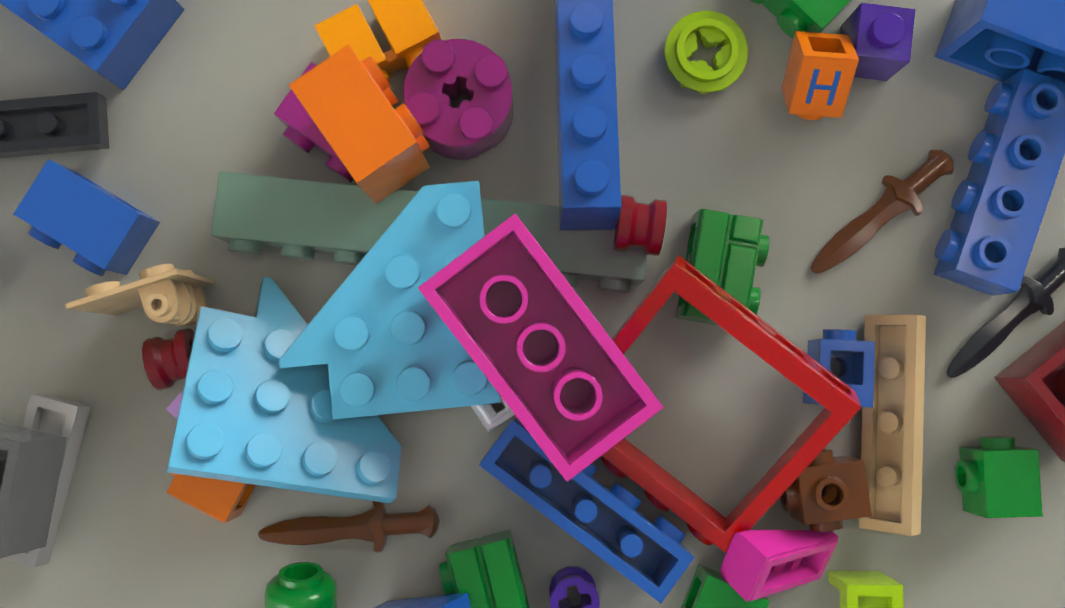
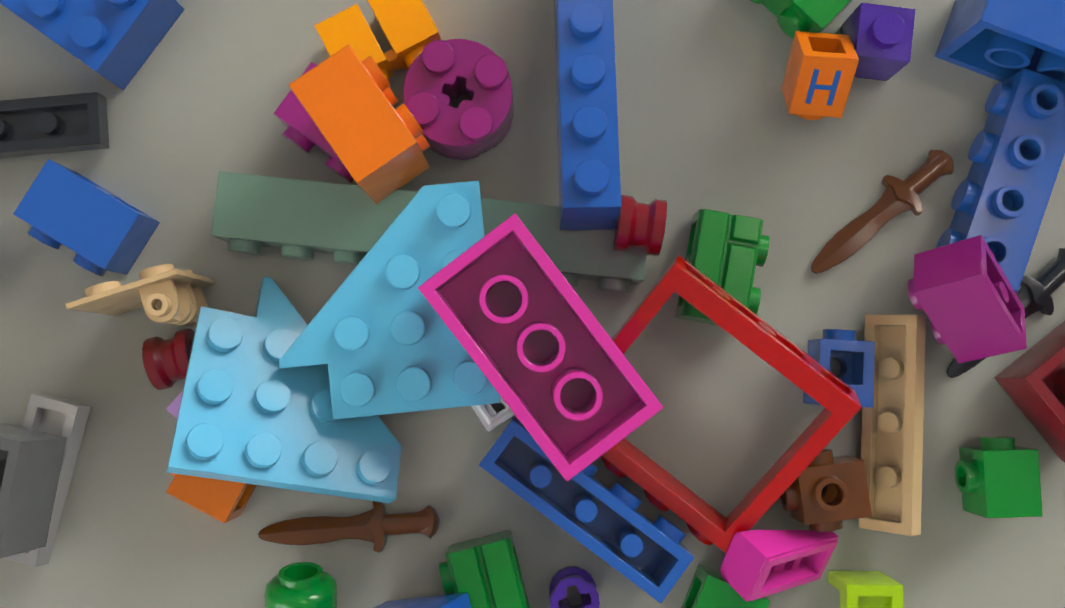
(713, 31): lime gear -> none
(968, 300): none -> magenta brick

